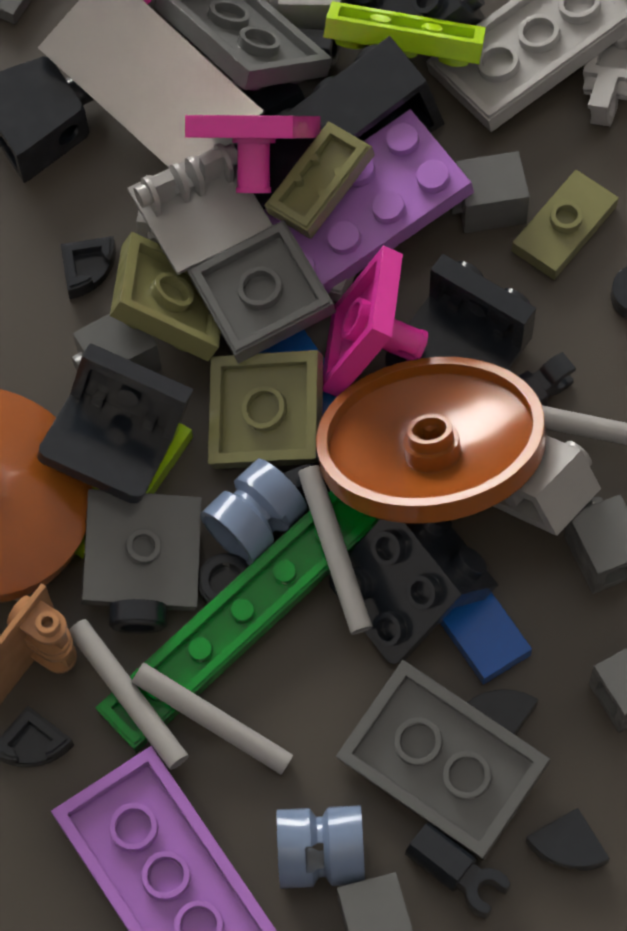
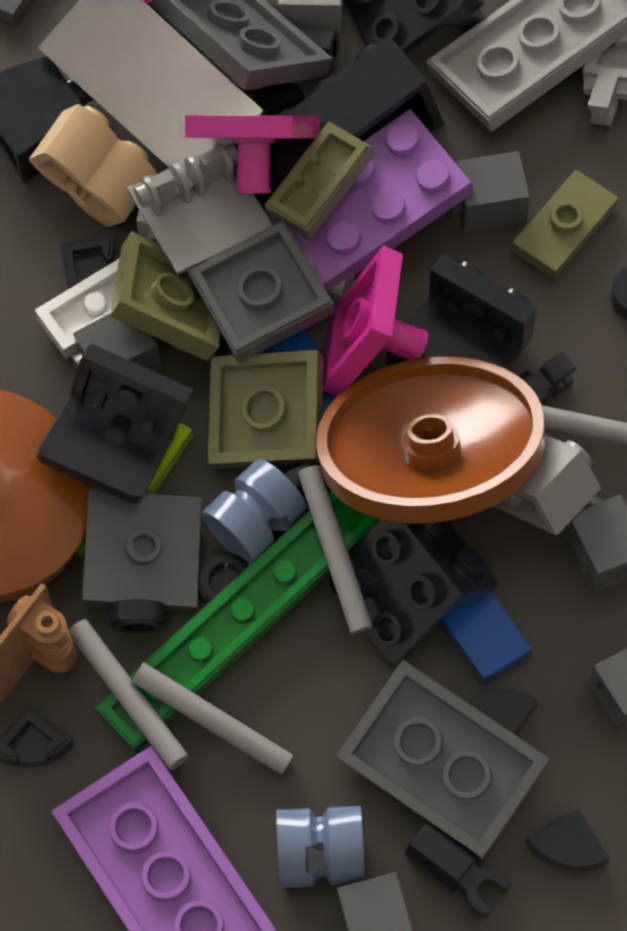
(78, 308): none -> white plate
(92, 163): none -> tan brick
(360, 26): lime plate -> none

